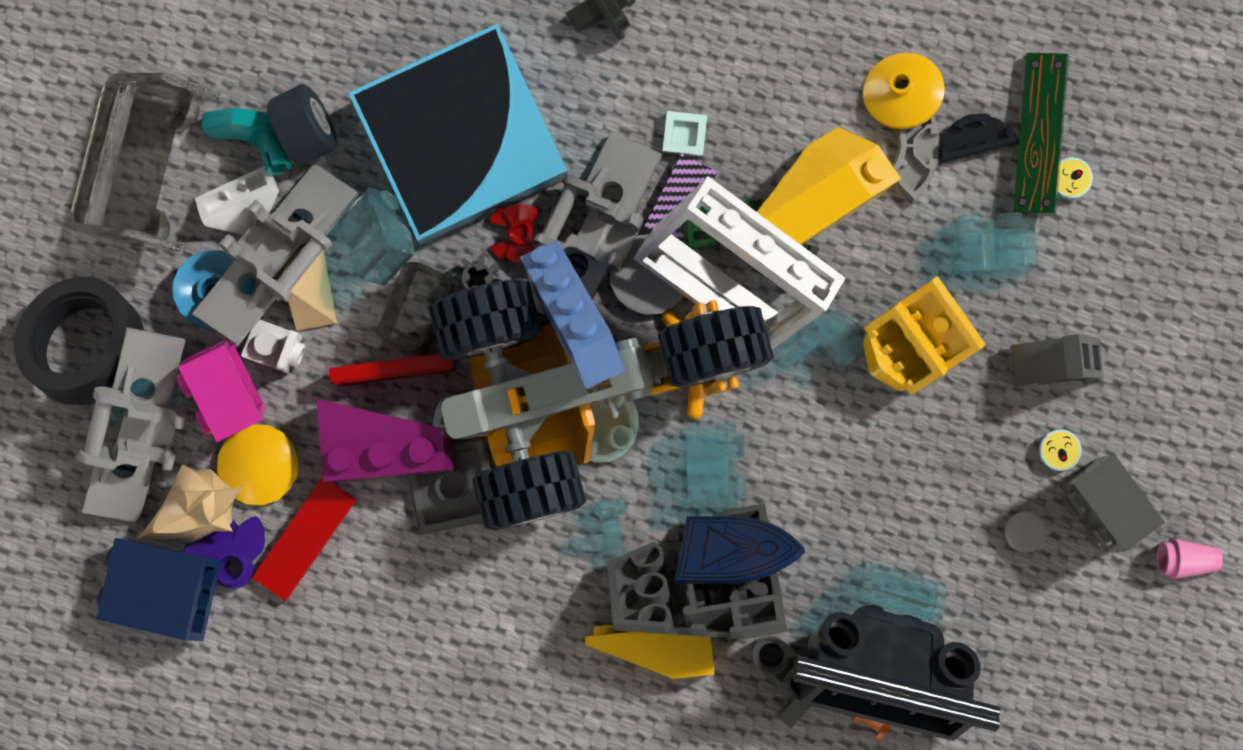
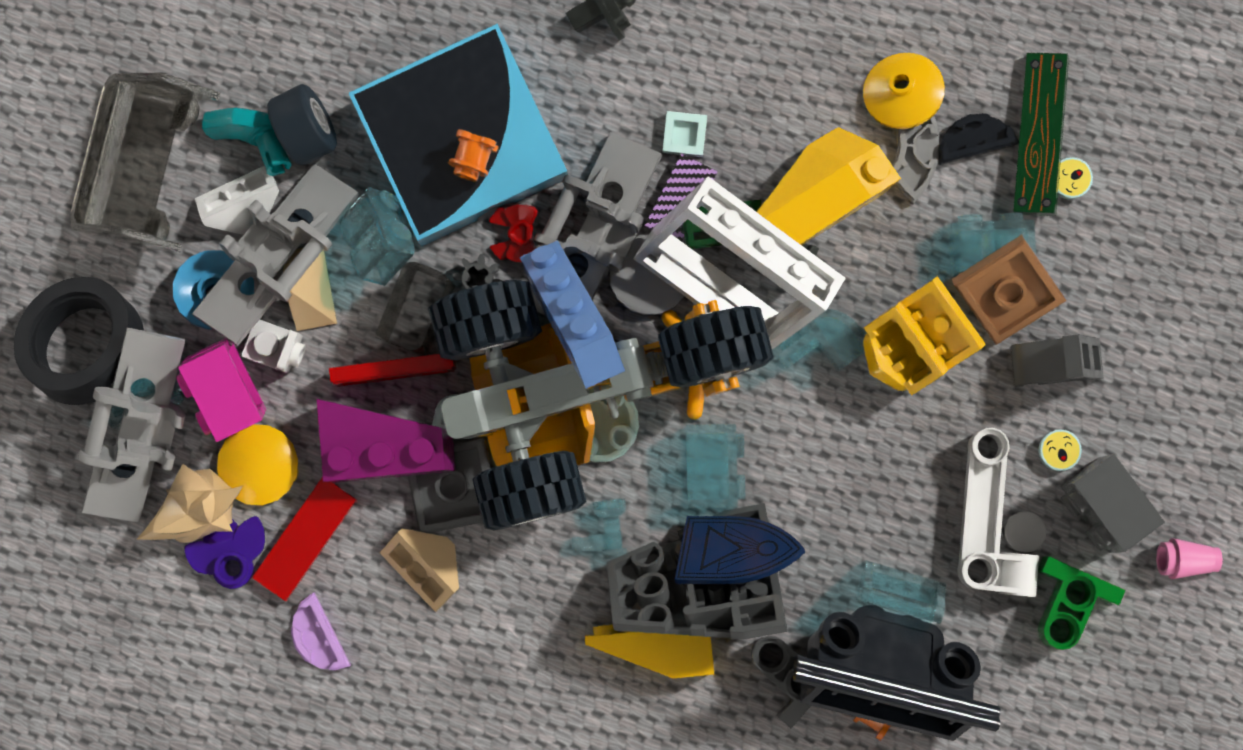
(158, 589): dark blue brick -> none
(315, 637): none -> lavender tile
(425, 564): none -> tan slope
(472, 155): none -> orange brick
(983, 524): none -> white piece
(1008, 289): none -> medium nougat tile
(1073, 614): none -> green tile

